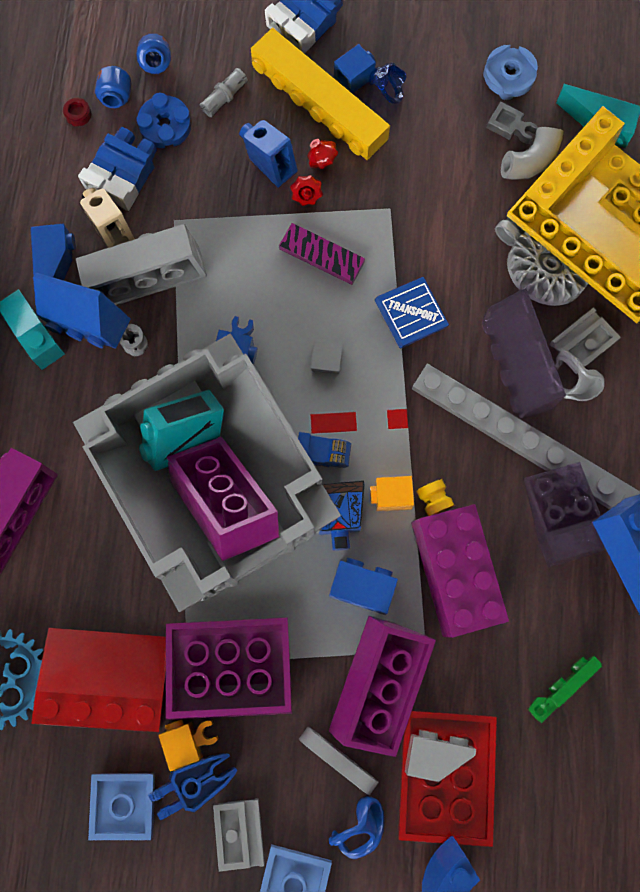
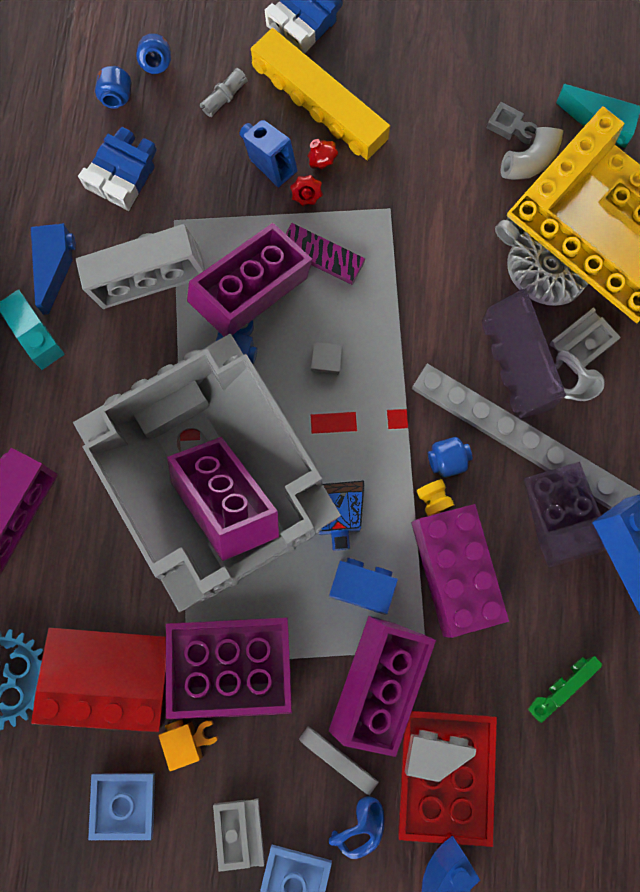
(77, 112): dark red tile -> none
(79, 311): blue slope -> none
(102, 212): tan torso -> none
(140, 341): light grey bush -> none
(164, 107): blue plate -> none
(179, 426): teal brick -> none
(193, 785): blue hinge -> none
(248, 280): none -> magenta brick
(326, 451): blue leg -> none
(354, 68): blue brick -> none
(389, 72): clear blue piece -> none
(392, 493): light orange brick -> none
(411, 312): blue tile -> none
(449, 457): none -> blue head
(505, 84): medium blue plate -> none

